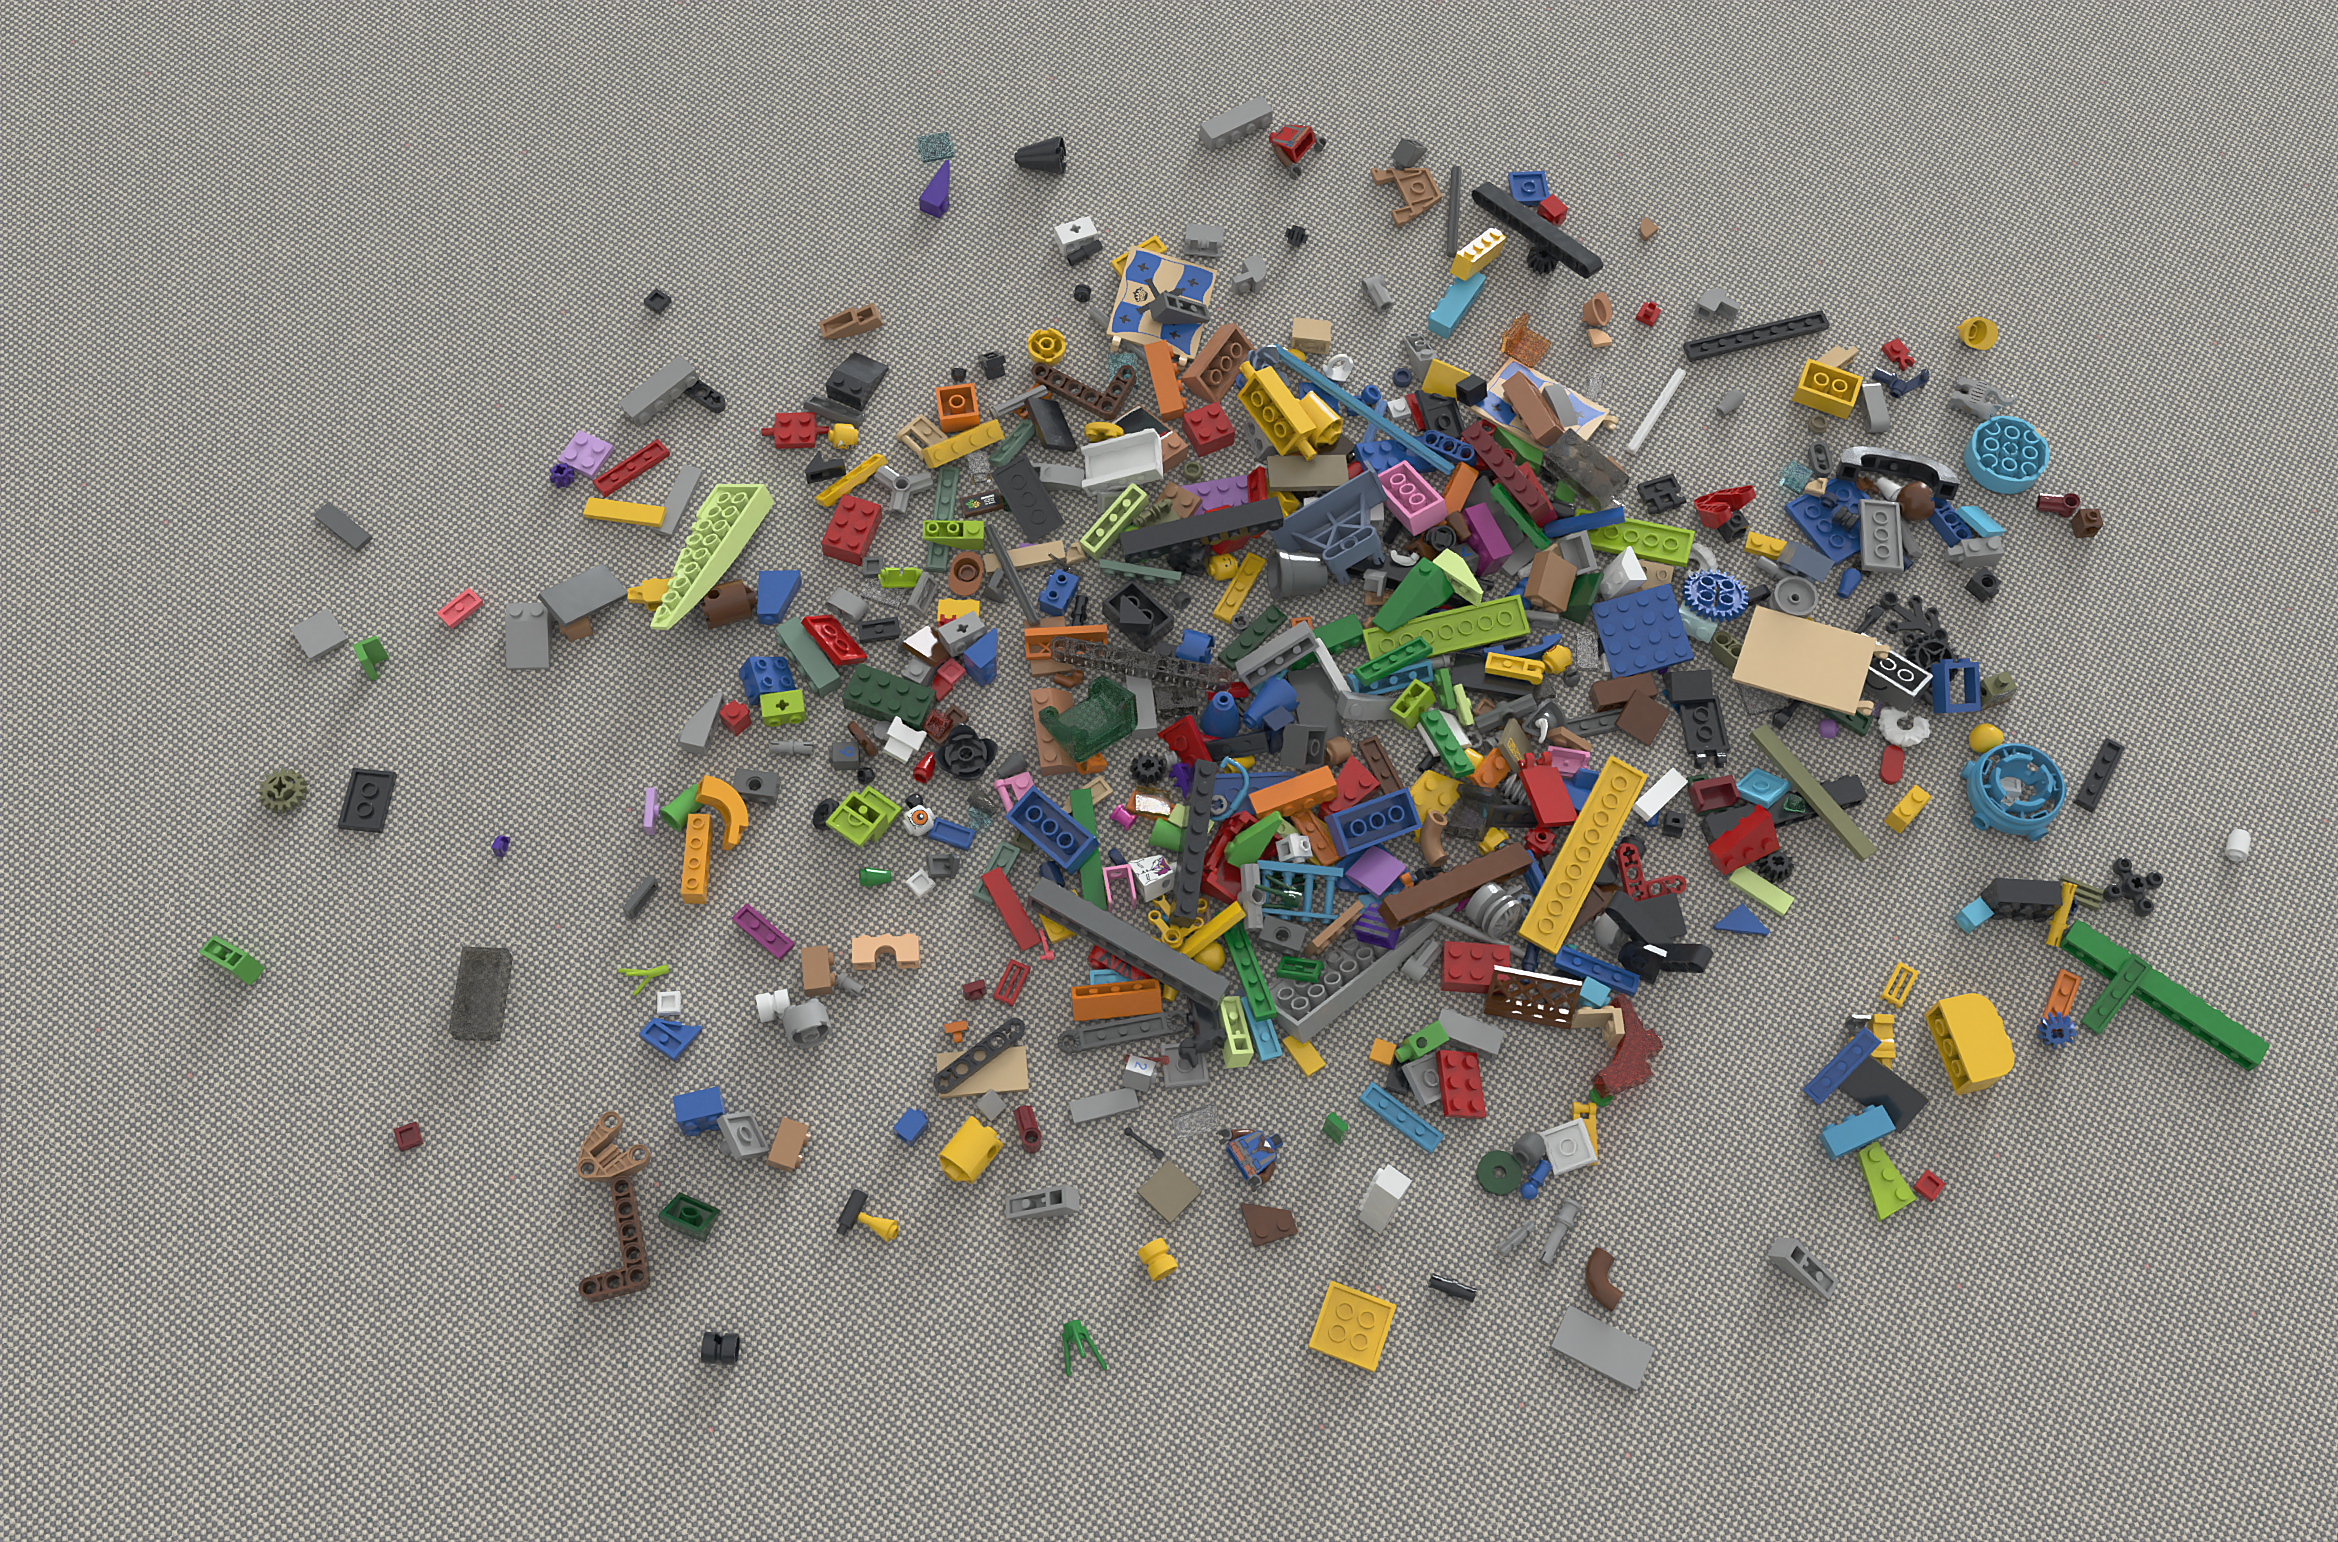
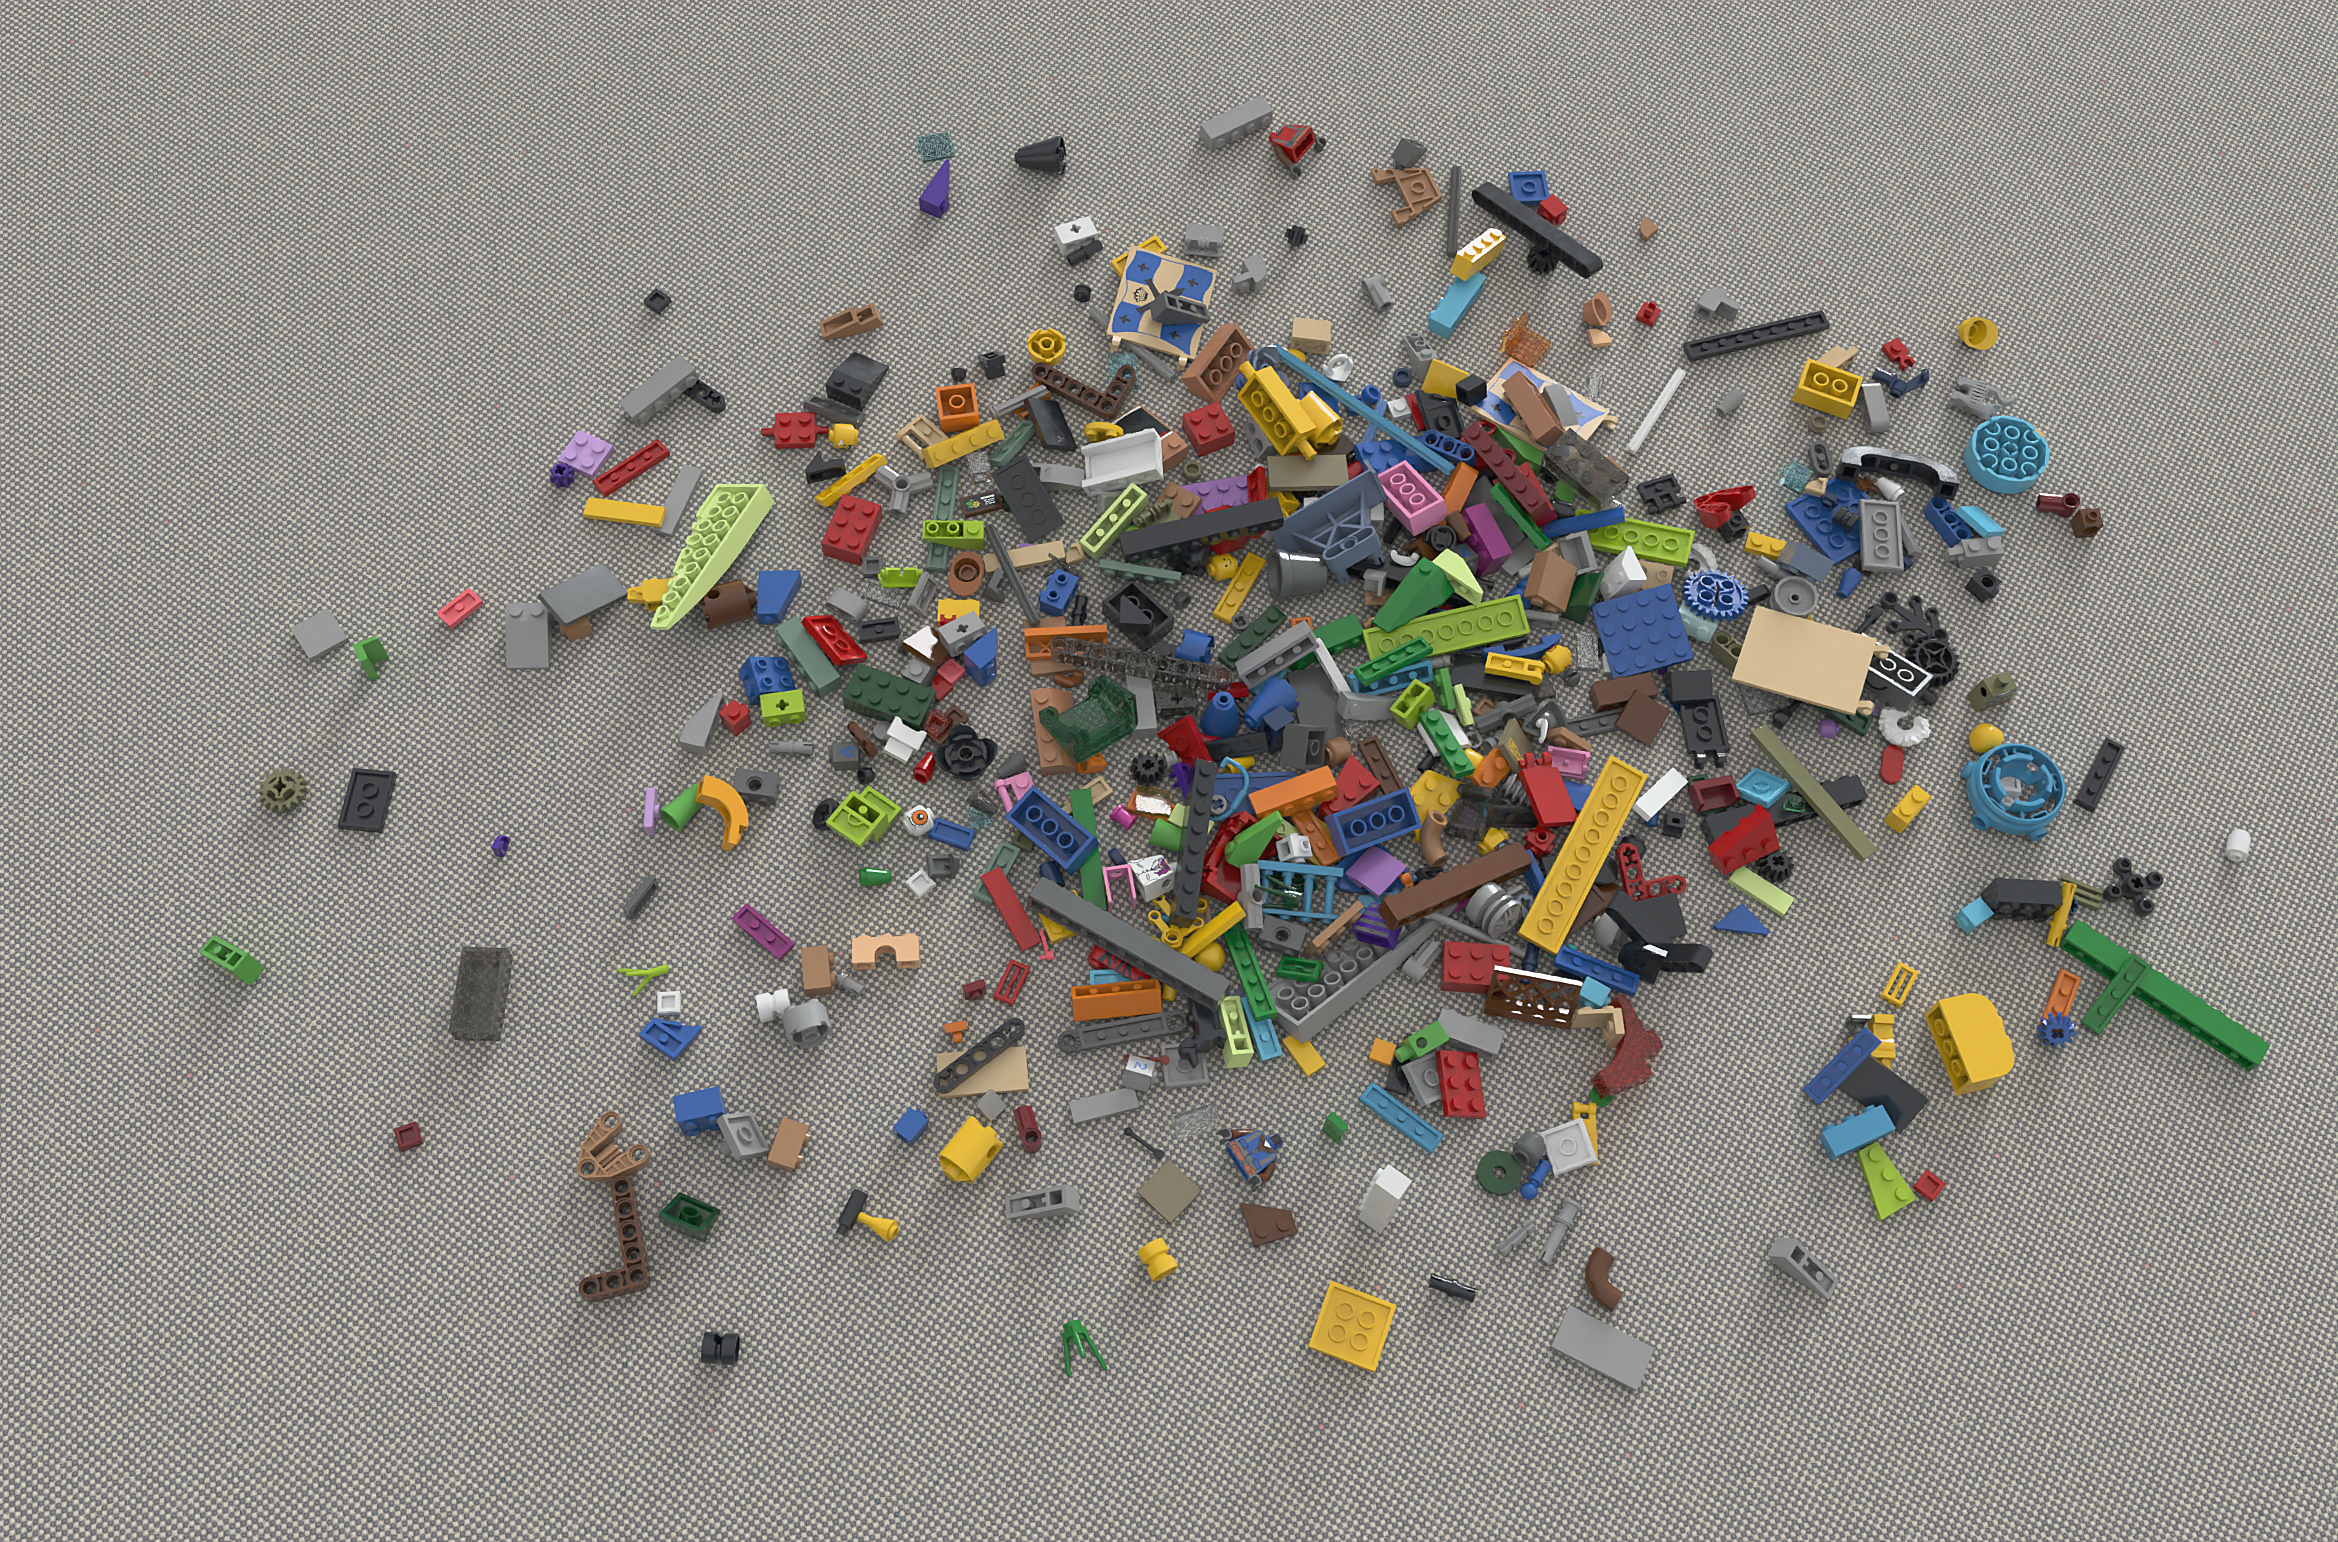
(343, 526): dark grey tile -> none
(697, 859): light orange brick -> none
(914, 800): black hinge -> none
(1164, 380): orange brick -> none
(1584, 778): blue slope -> none
(1915, 502): reddish brown cylinder -> none
(1941, 686): blue window -> none

